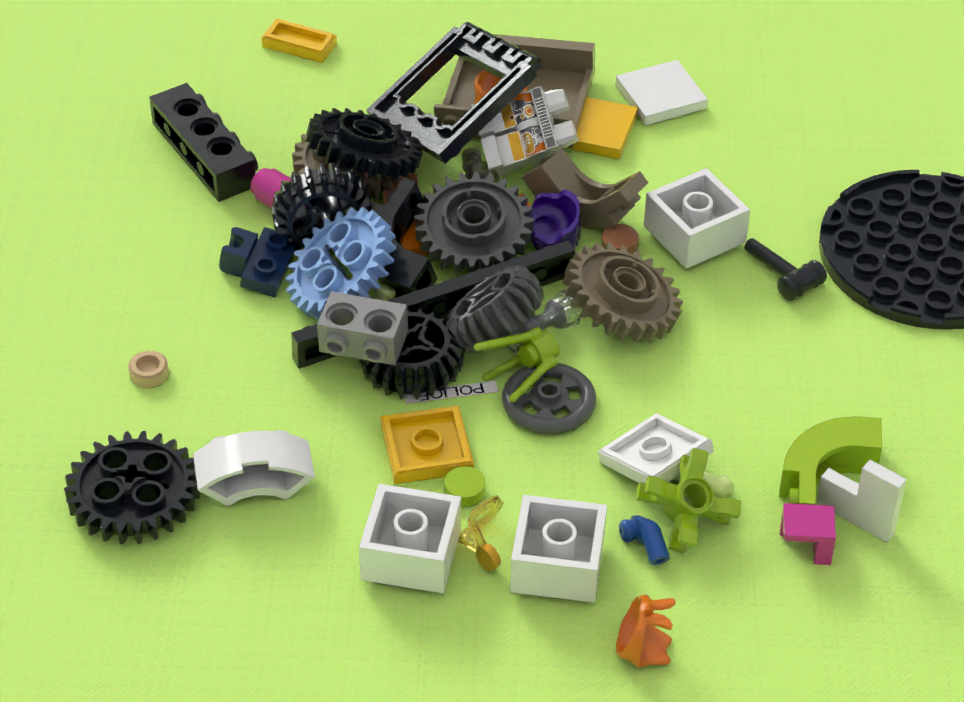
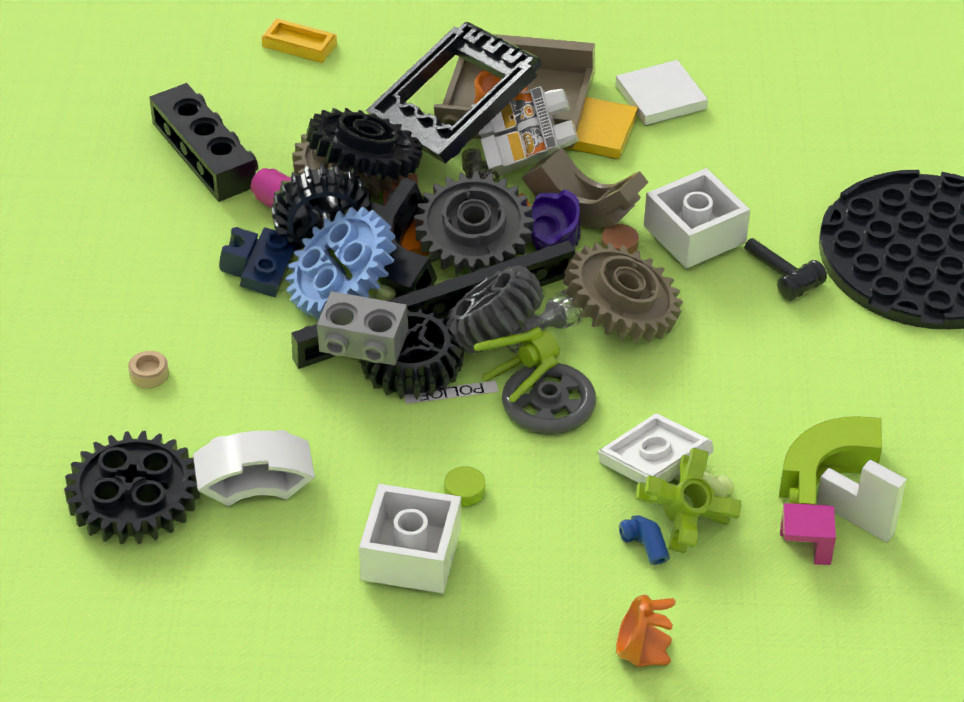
(425, 443): yellow tile -> none
(485, 553): clear yellow piece -> none
(558, 548): white brick -> none

